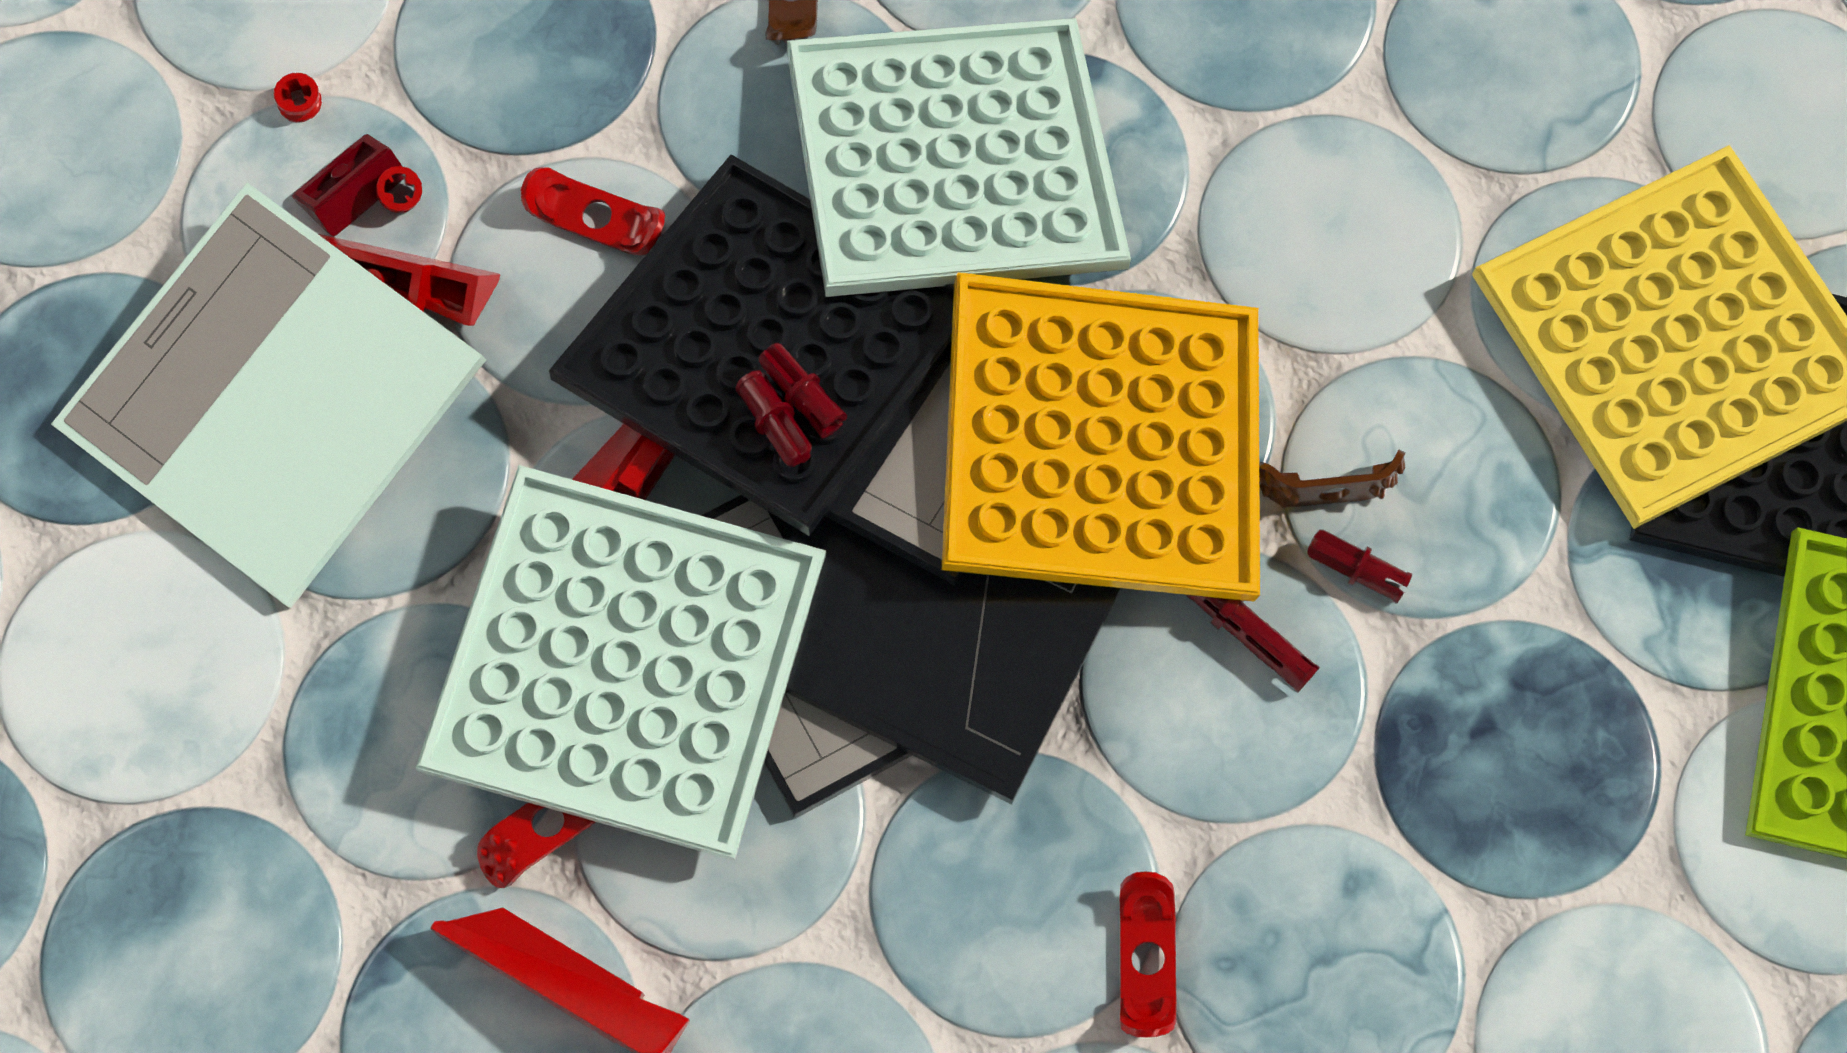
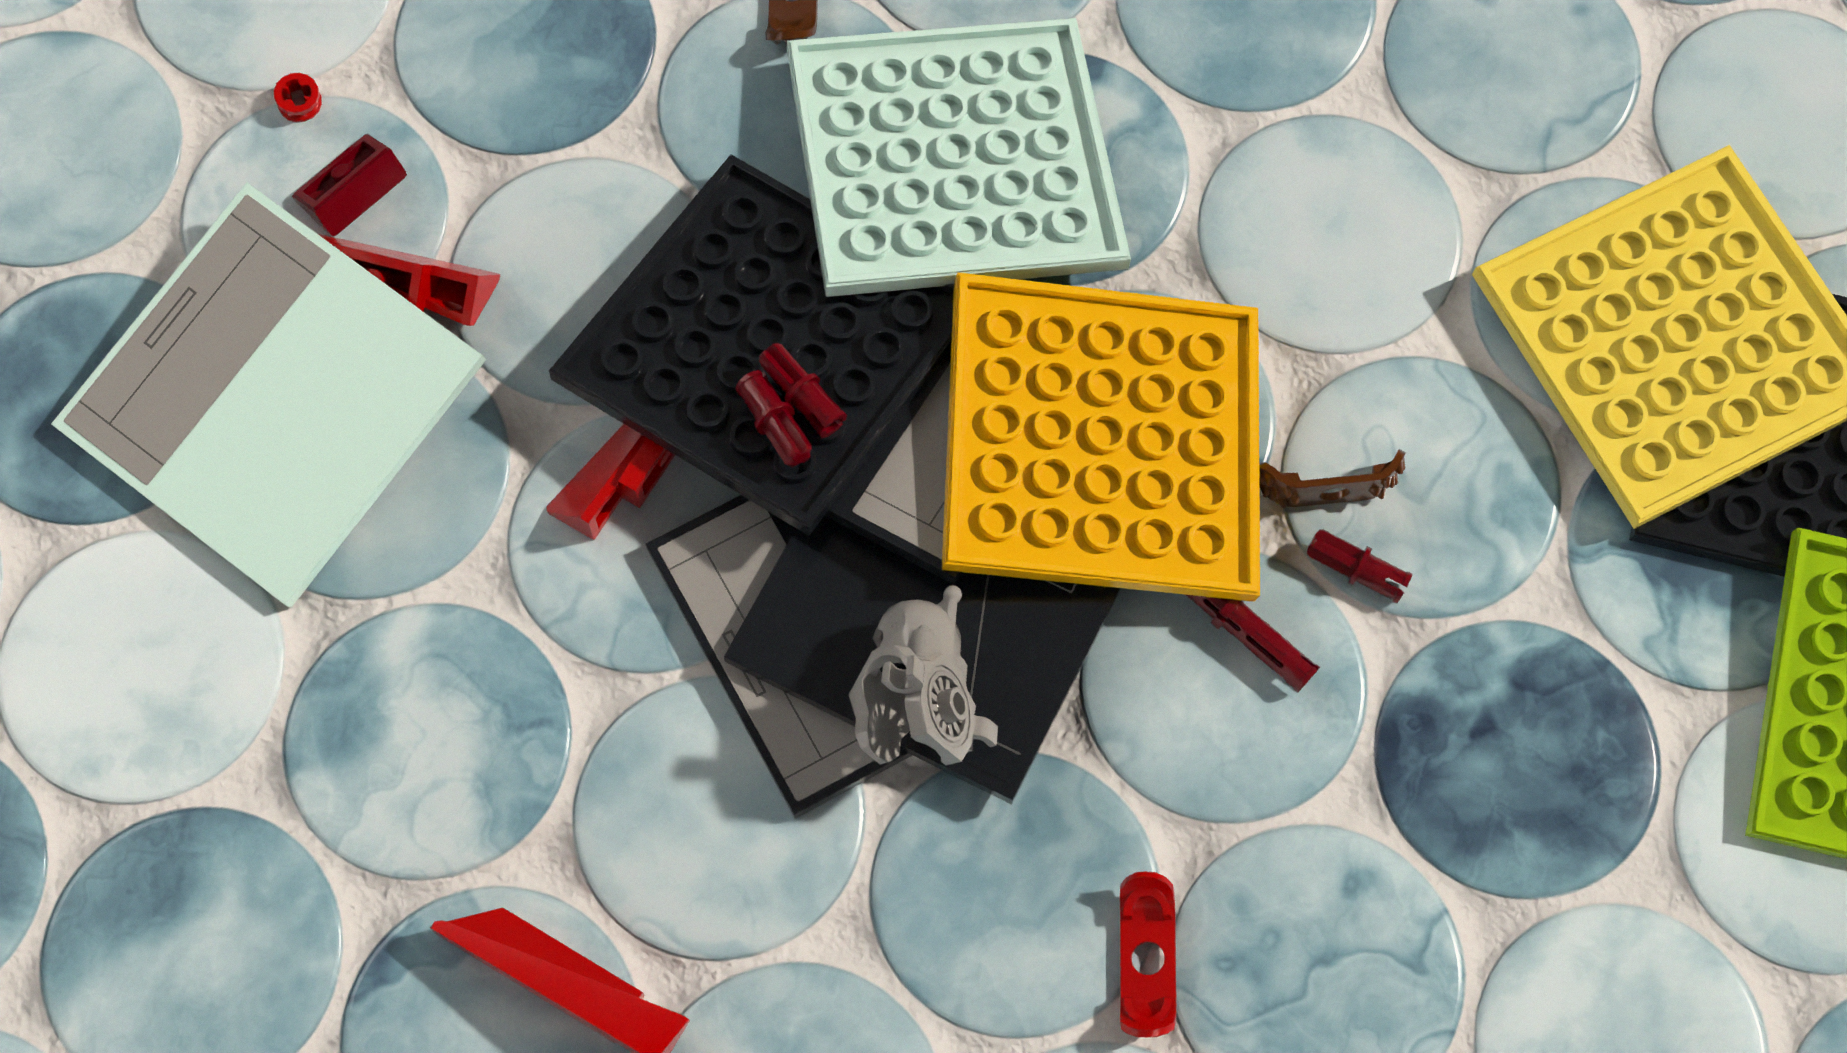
(411, 179): red bush -> none
(515, 846): red piece -> none
(563, 201): red piece -> none
(623, 662): light aqua tile -> none
(925, 697): none -> light grey helmet

